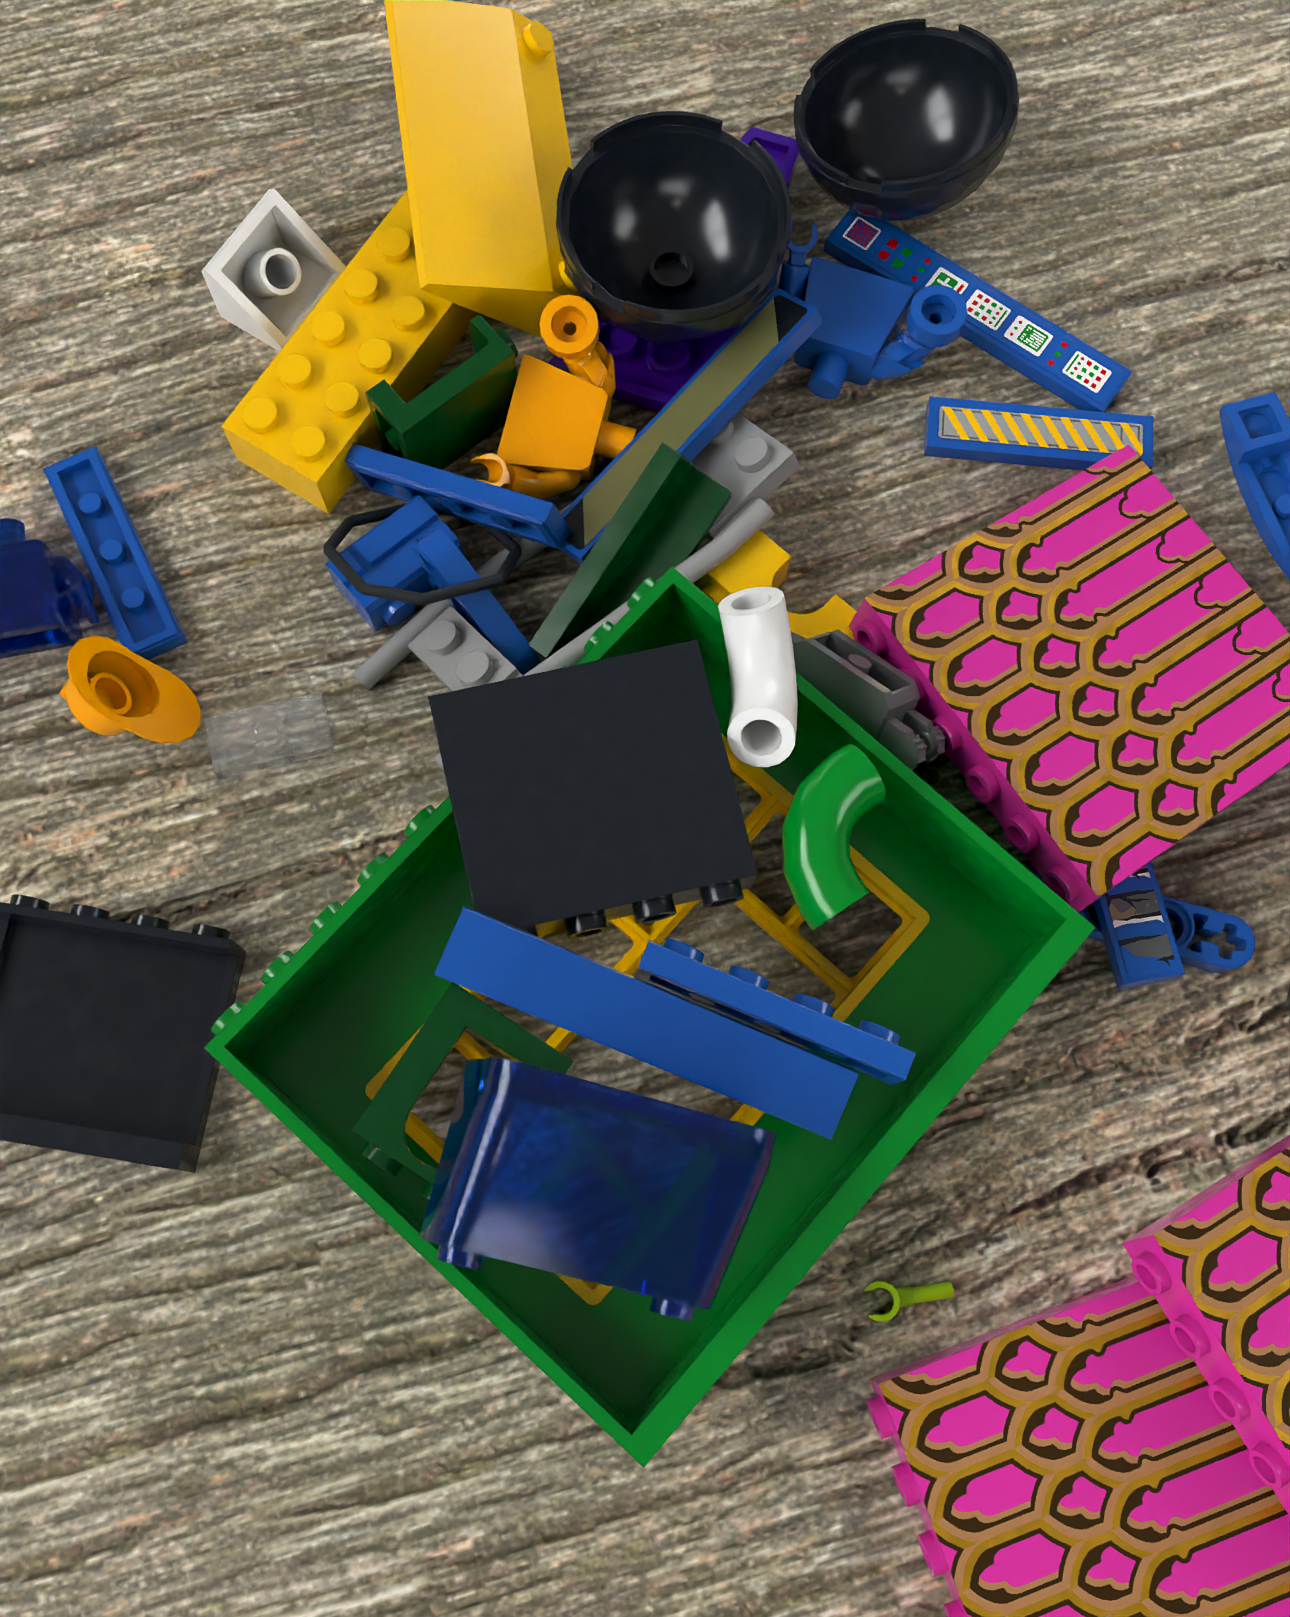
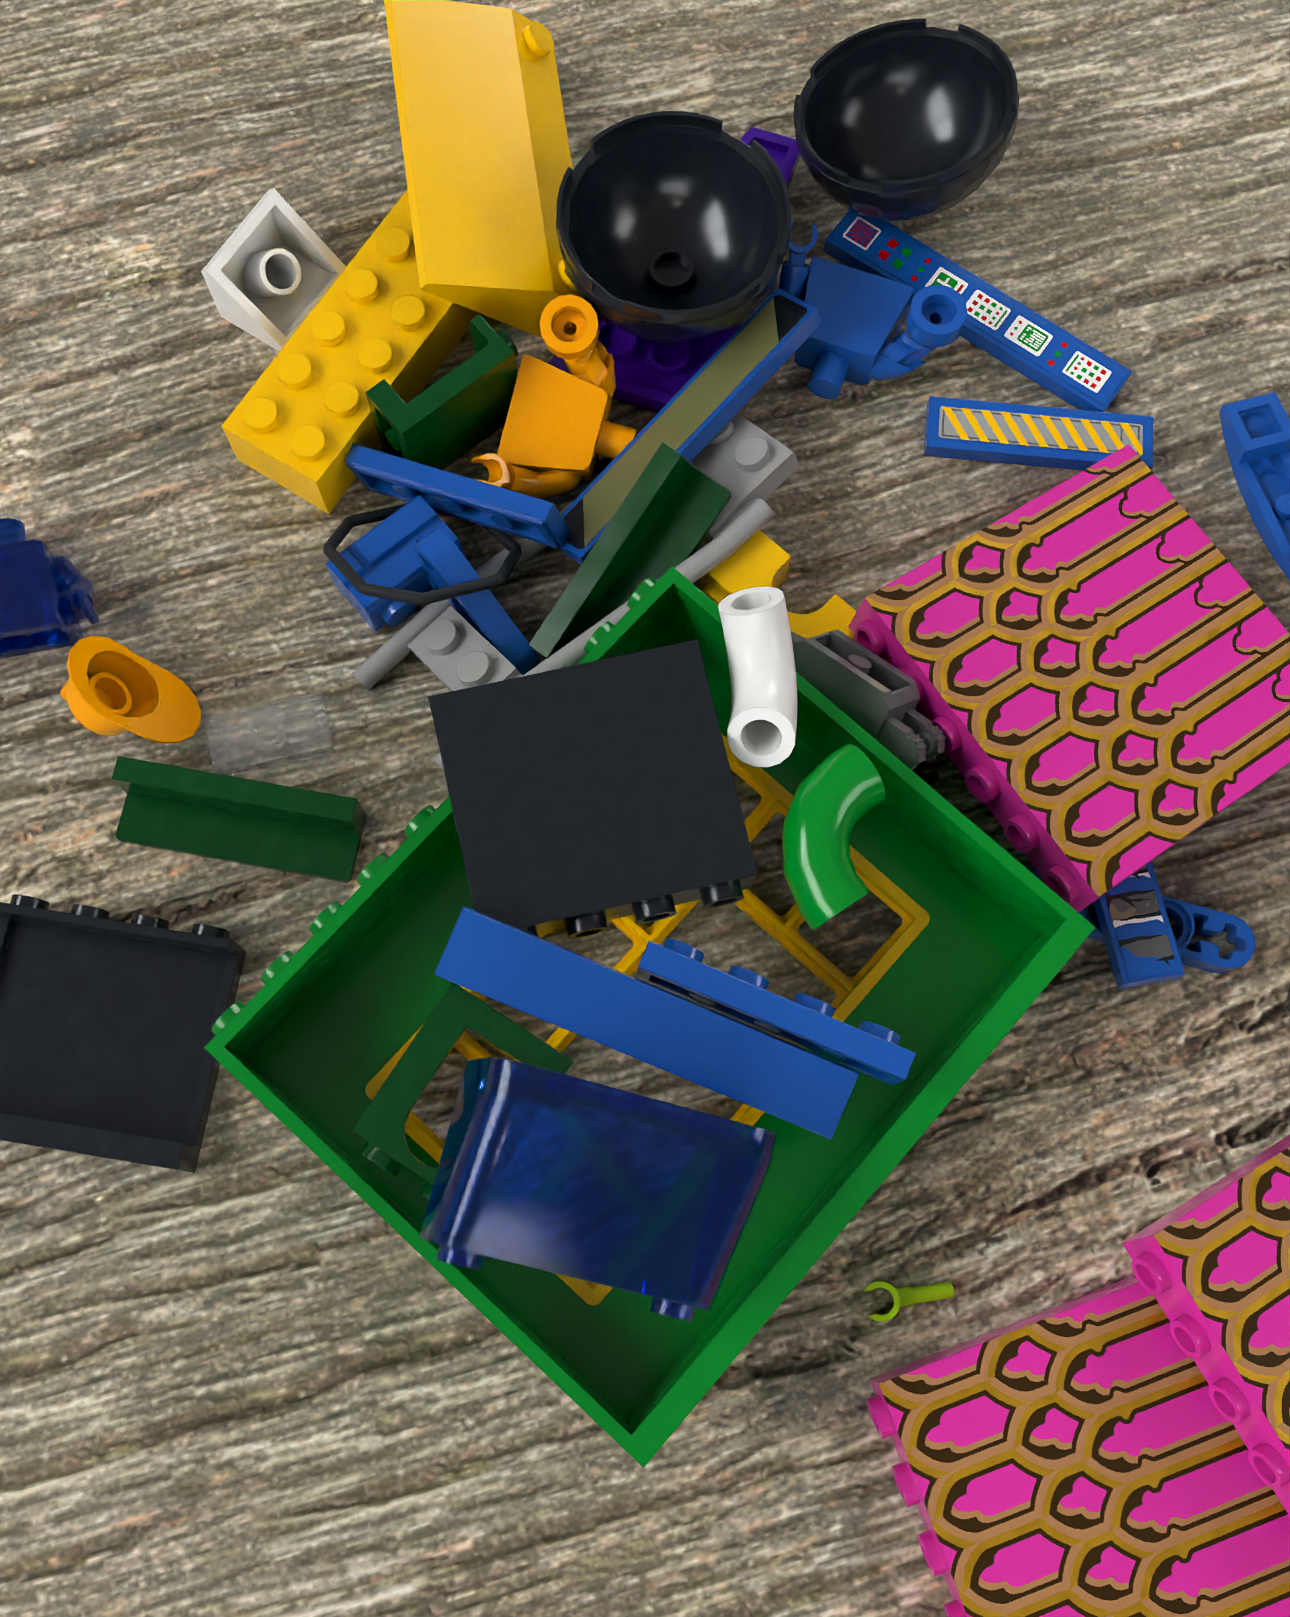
(114, 554): blue tile -> none
(239, 820): none -> dark green panel

